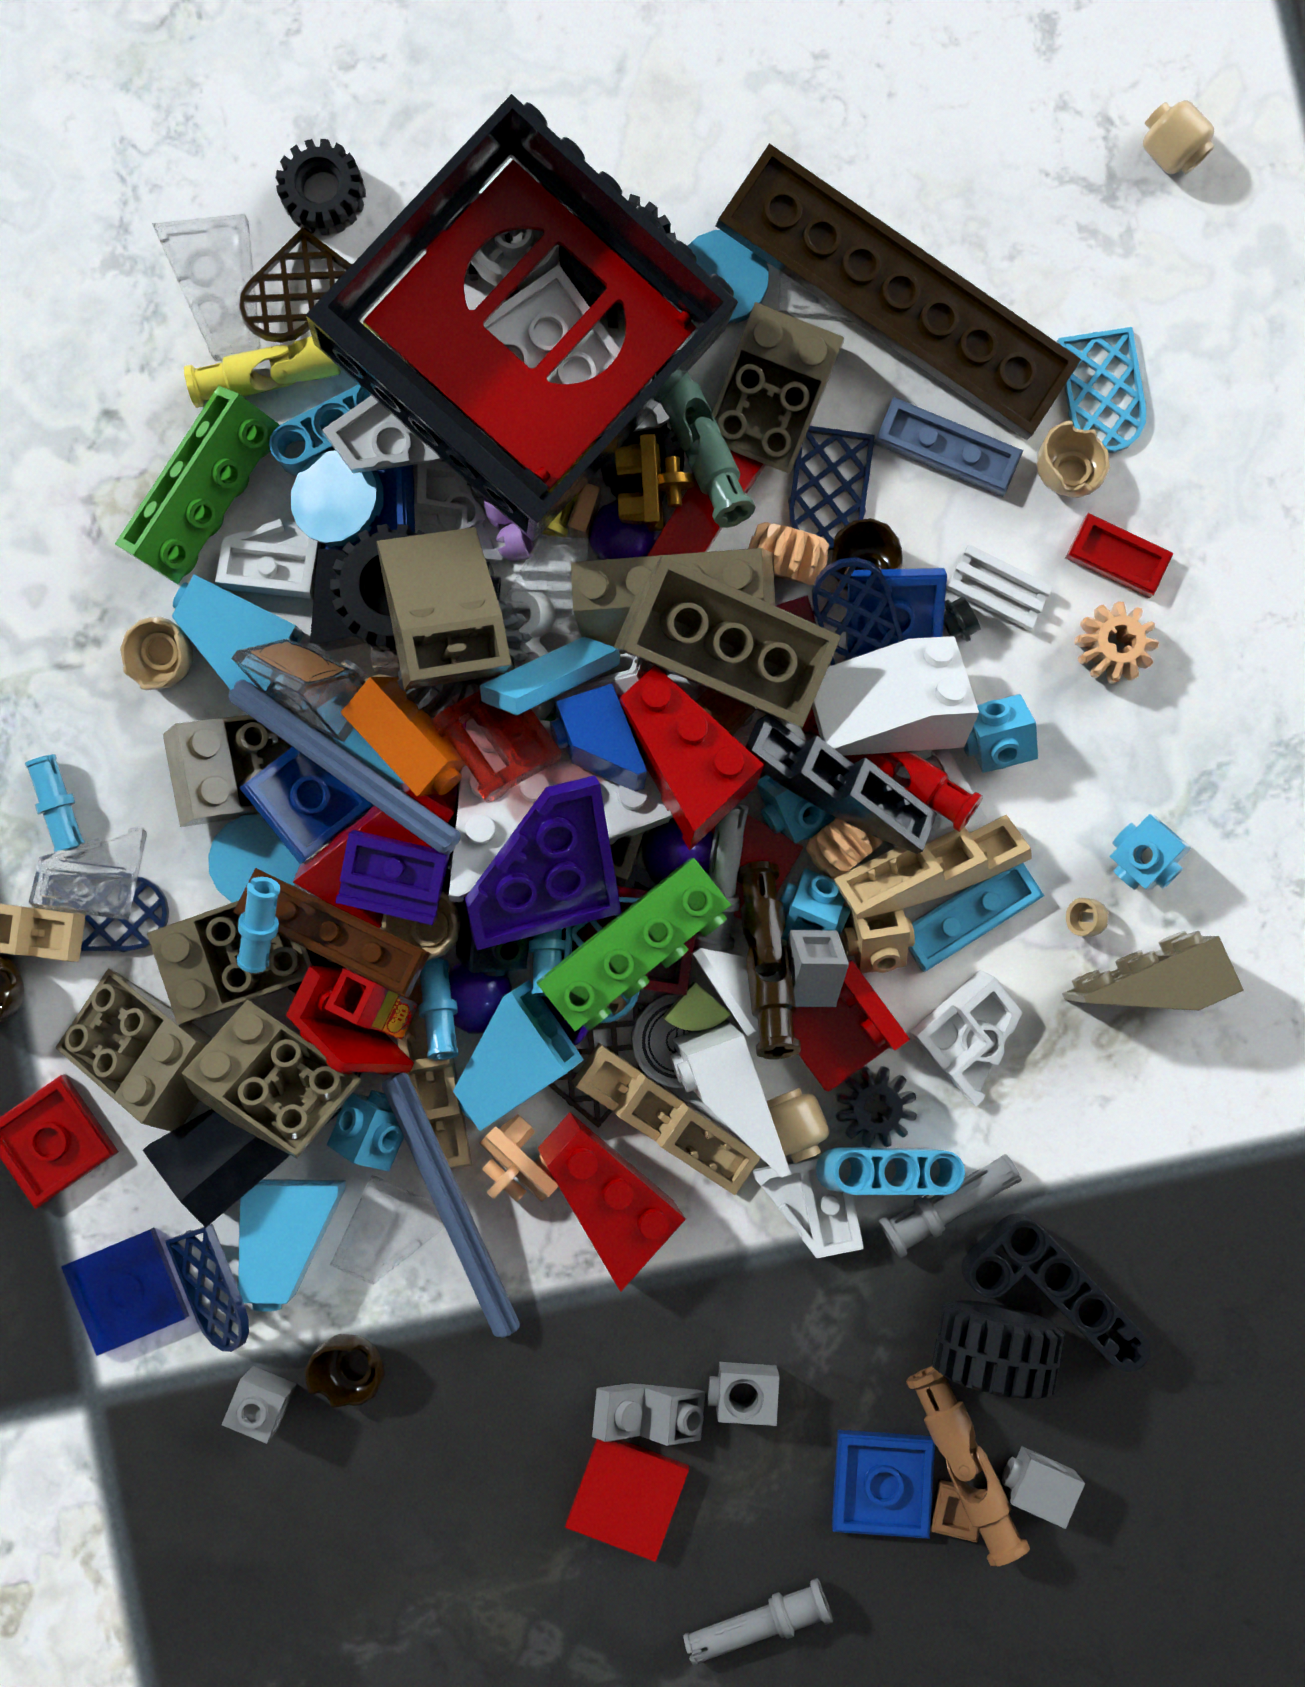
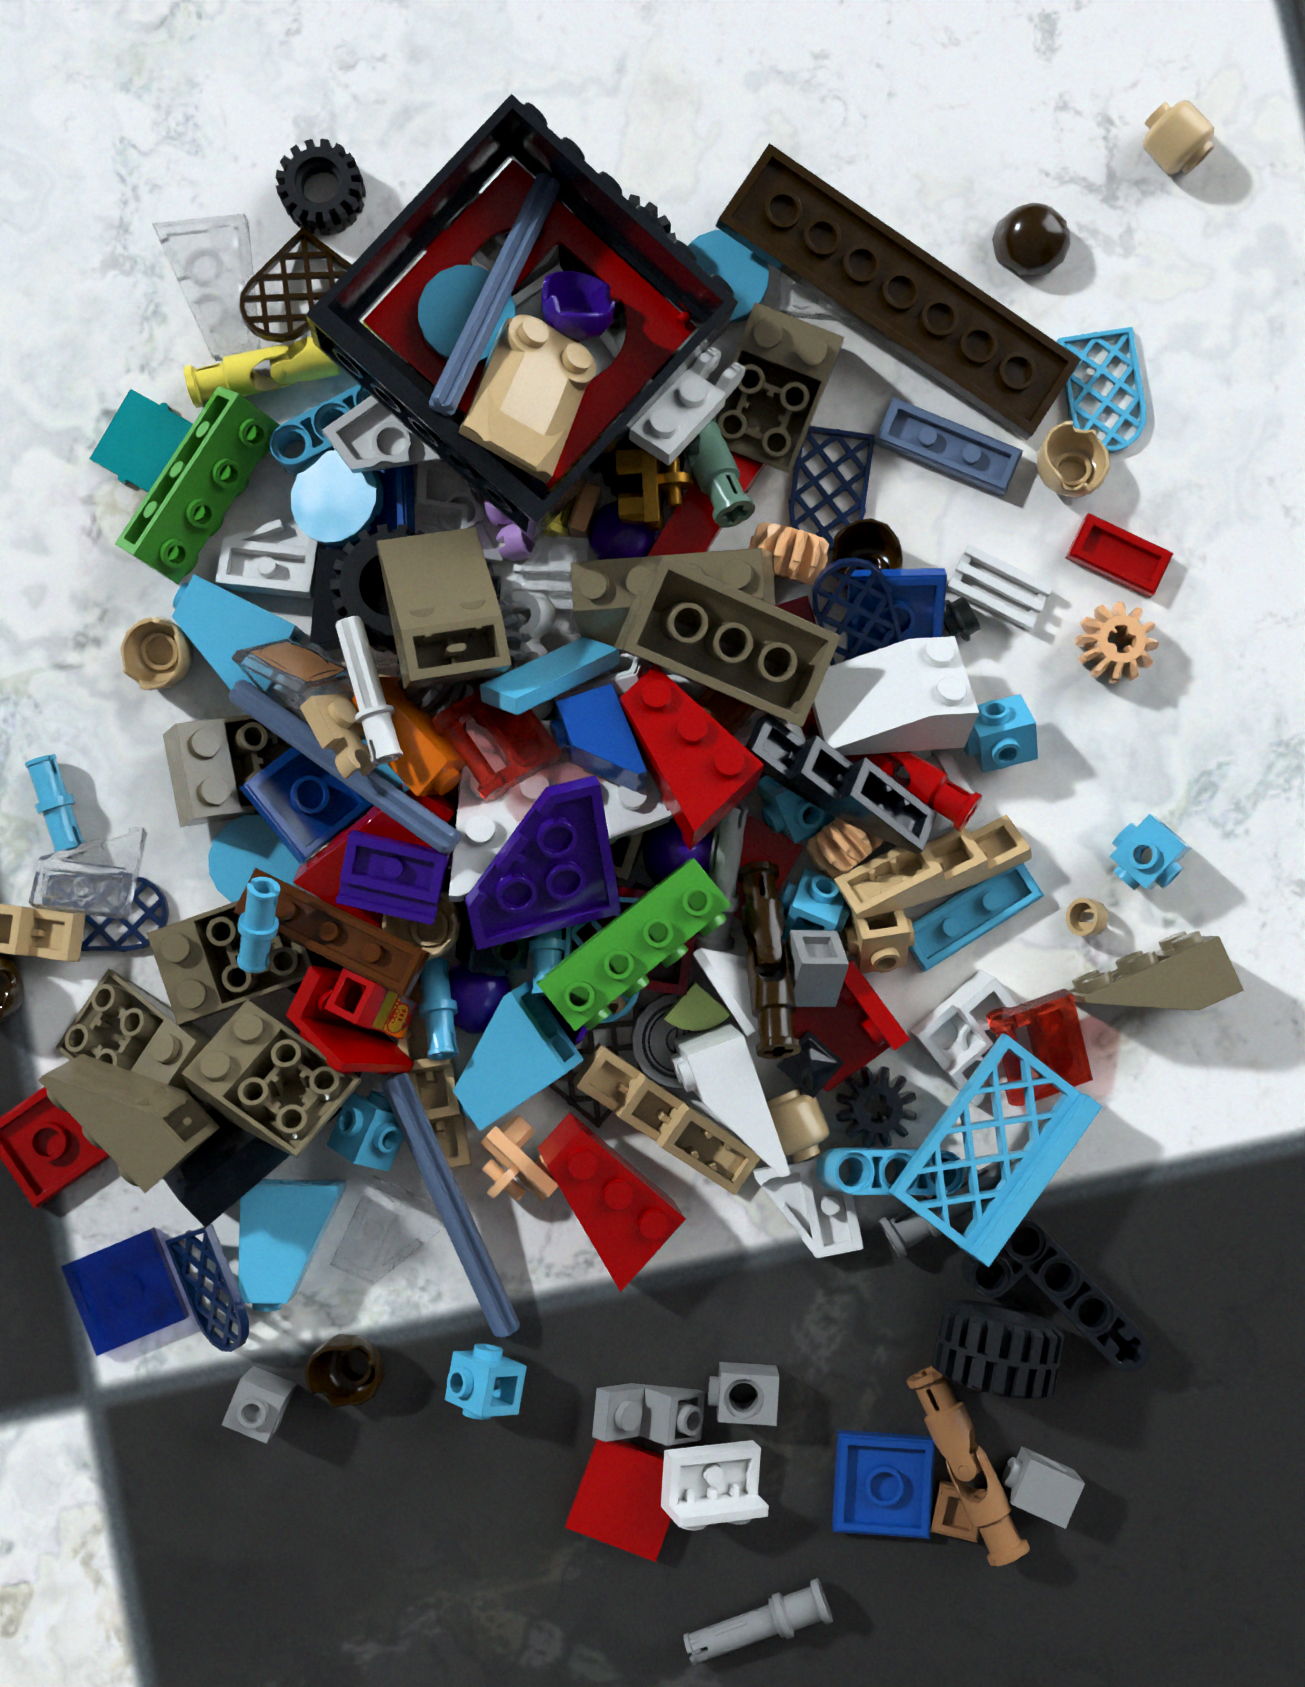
(130, 1116): none -> dark tan slope
(140, 440): none -> teal piece
(336, 728): none -> tan plate
(373, 710): none -> white axle
(448, 304): none -> medium azure tile
(485, 1382): none -> medium azure brick
(494, 295): none -> sand blue axle
(529, 395): none -> tan slope
(577, 304): none -> dark purple hair
(685, 408): none -> white hinge
(712, 1484): none -> white bracket
(812, 1065): none -> black tile
(1028, 1174): none -> medium azure fence
(1031, 239): none -> dark brown hair
(1053, 1037): none -> clear red plate

